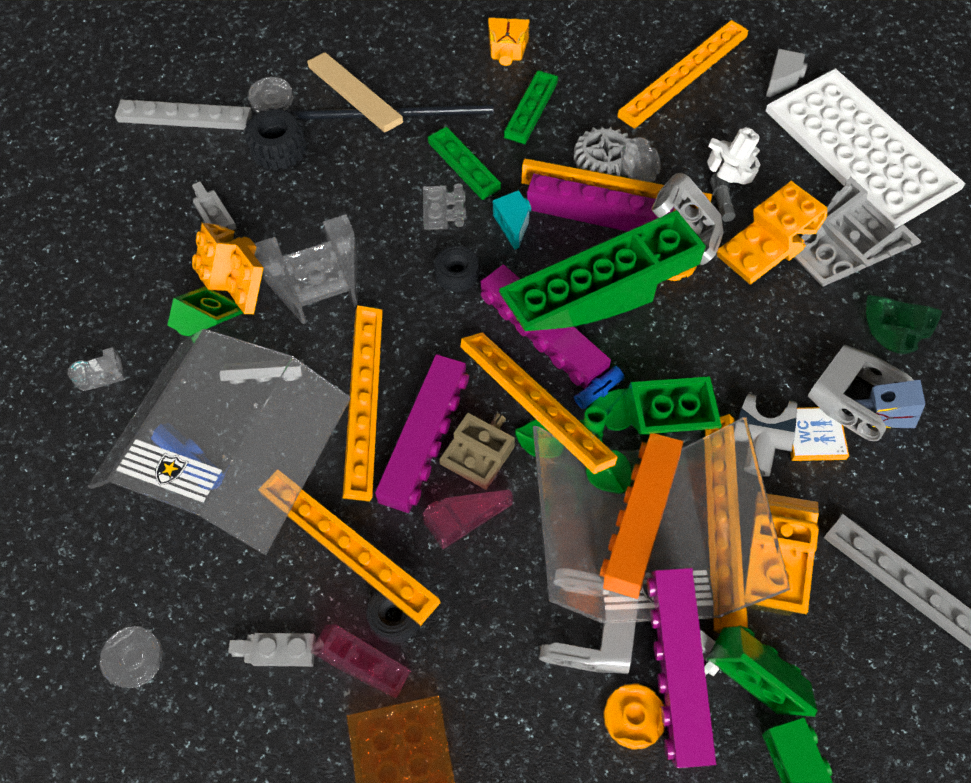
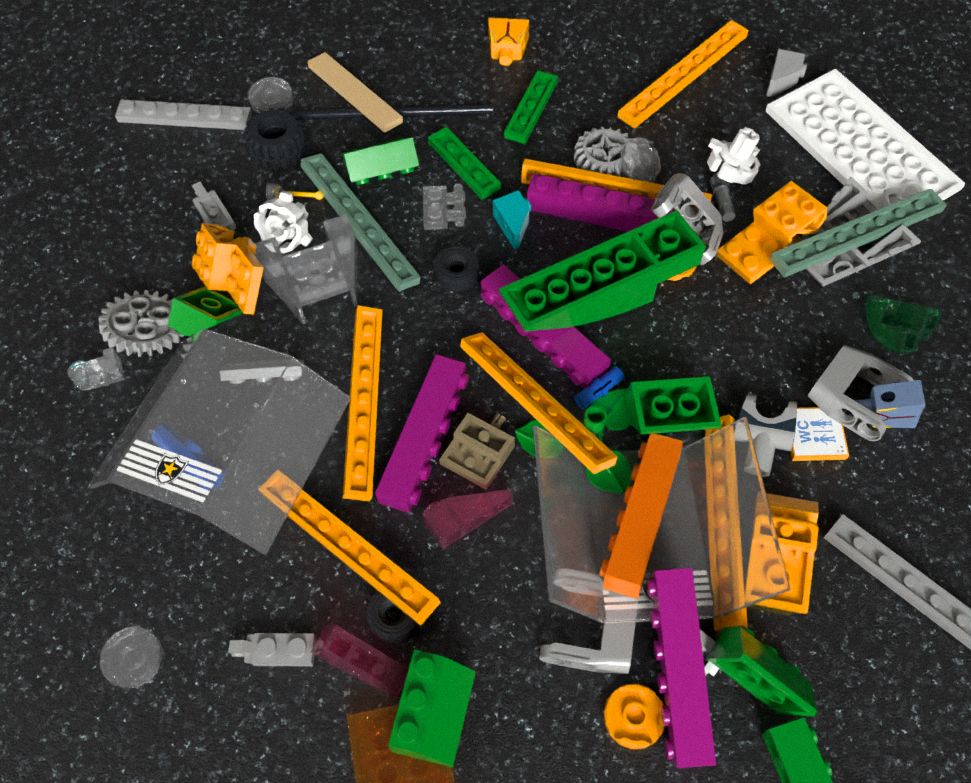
(138, 323): none -> light grey gear
(273, 191): none -> hinge
(284, 222): none -> white piece
(363, 224): none -> sand green plate
(380, 160): none -> slope
(432, 709): none -> green slope
(856, 232): none -> sand green plate

